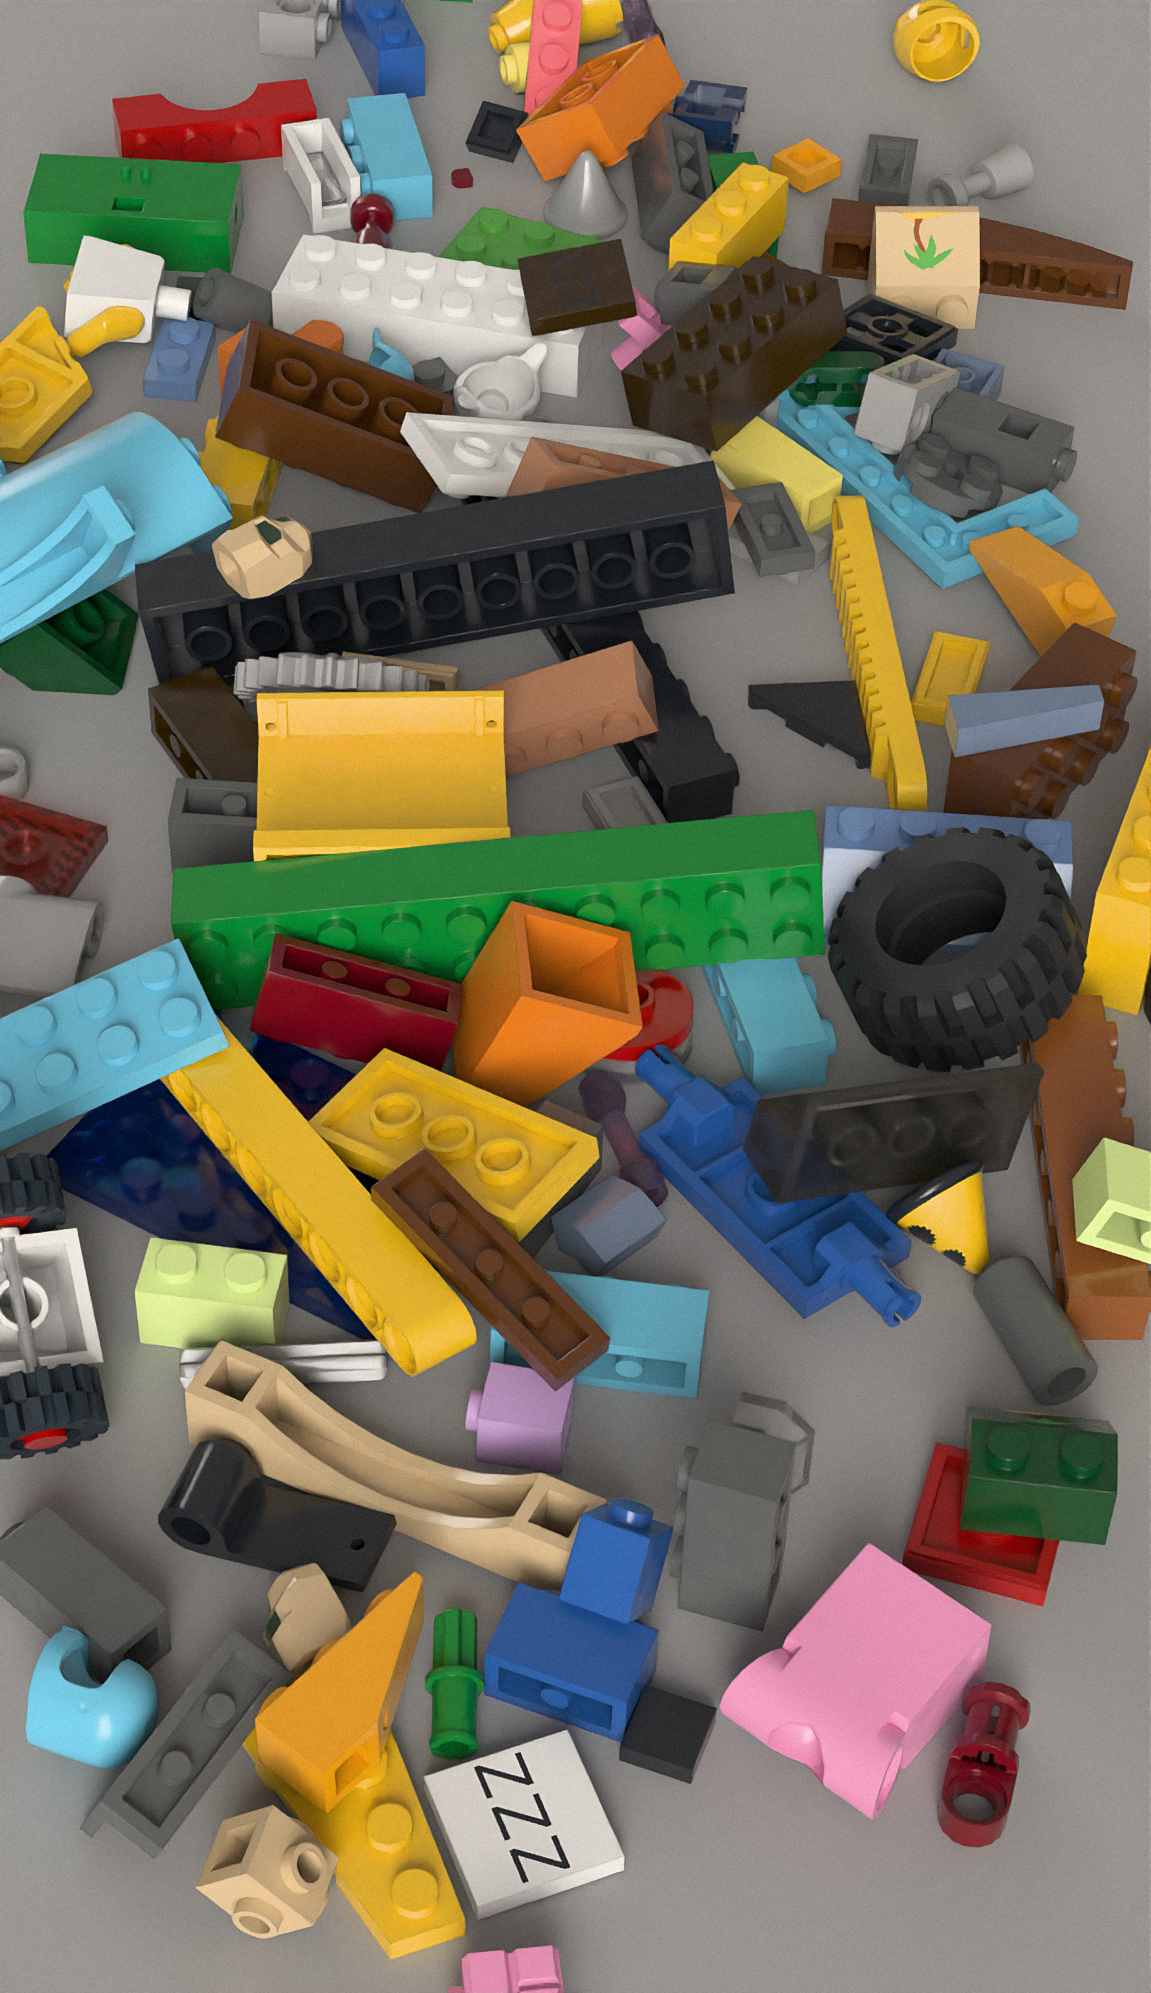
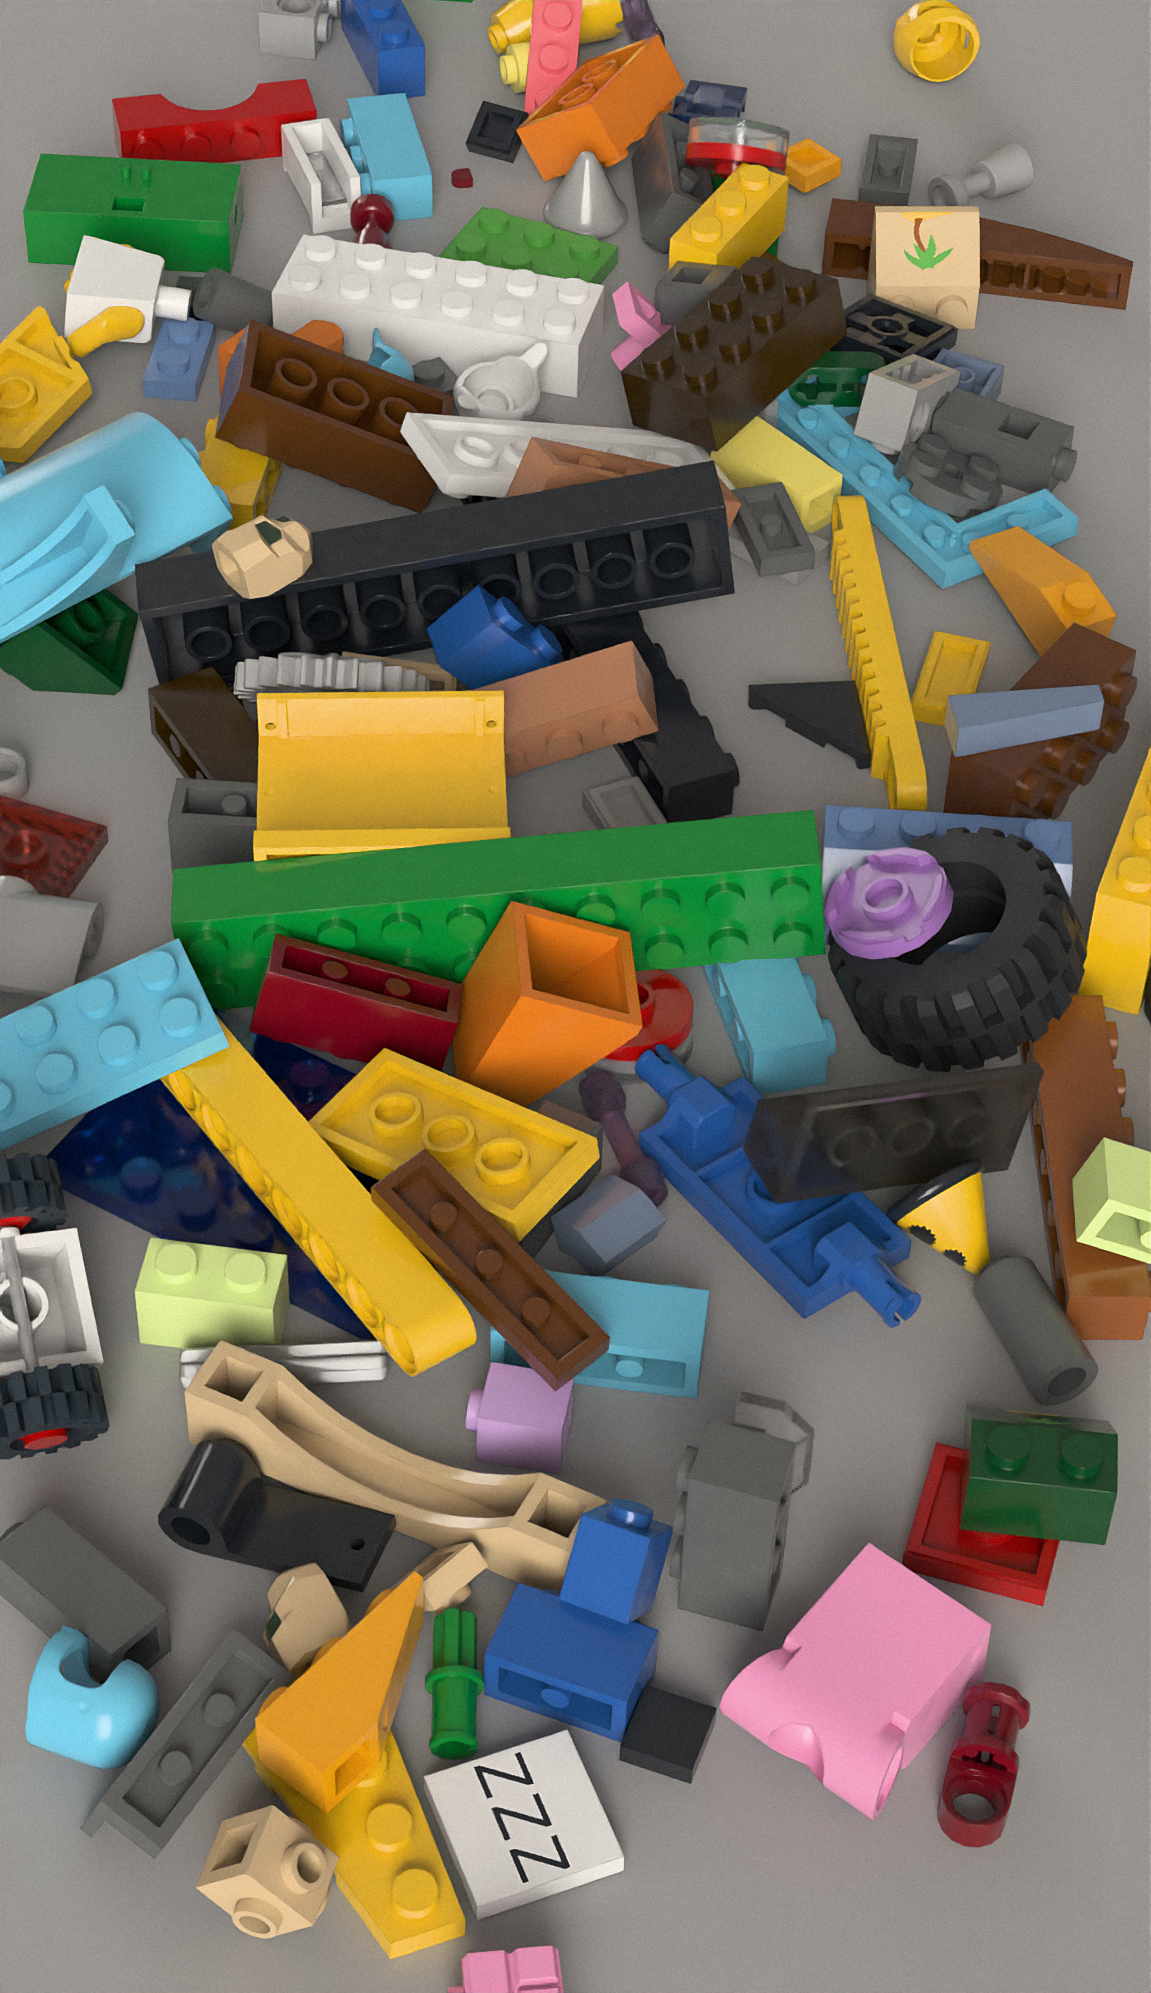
(447, 1575): none -> tan plate
(490, 641): none -> blue brick
(577, 287): dark brown tile -> none
(728, 142): none -> piece
(888, 903): none -> medium lavender tile

